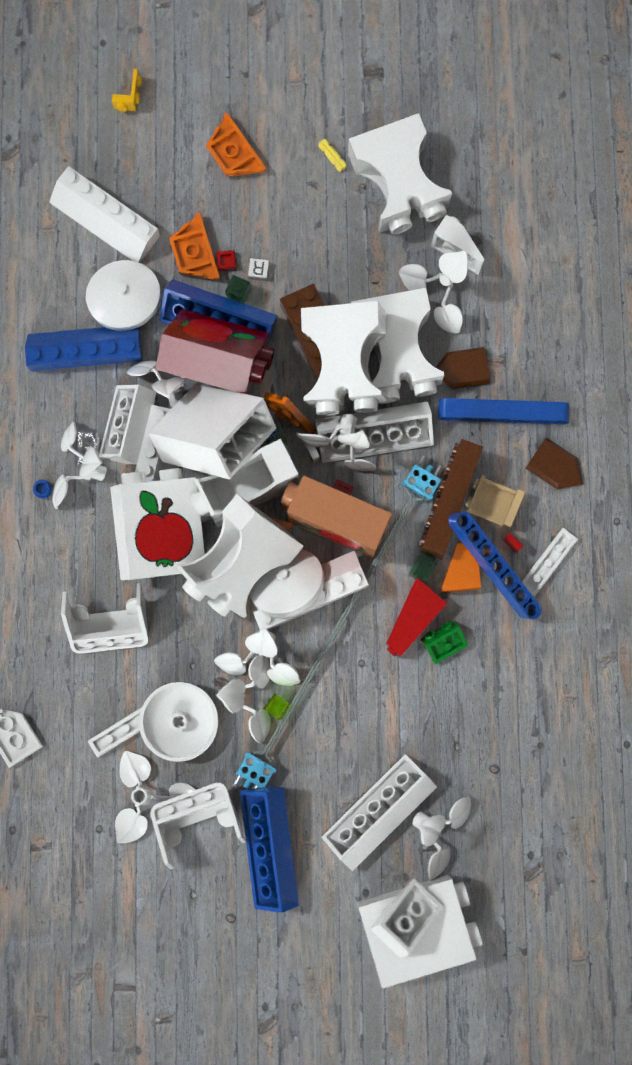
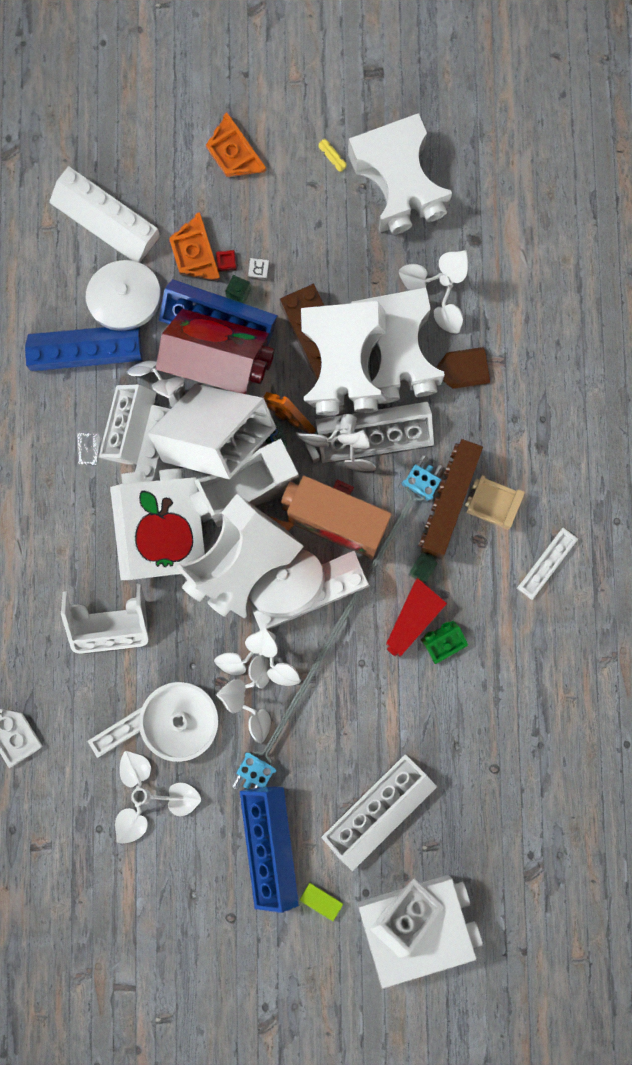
(42, 489): blue plate -> none
(90, 467): white plant -> none
(129, 102): yellow bracket -> none
(190, 809): white windscreen -> none
(276, 706): clear neon green brick -> none
(321, 901): none -> lime tile
(431, 828): white plant -> none
(453, 237): white slope -> none
(462, 571): orange slope -> none
(487, 561): blue beam -> none
(503, 411): blue beam -> none
(512, 542): red tile -> none
(555, 466): reddish brown tile -> none

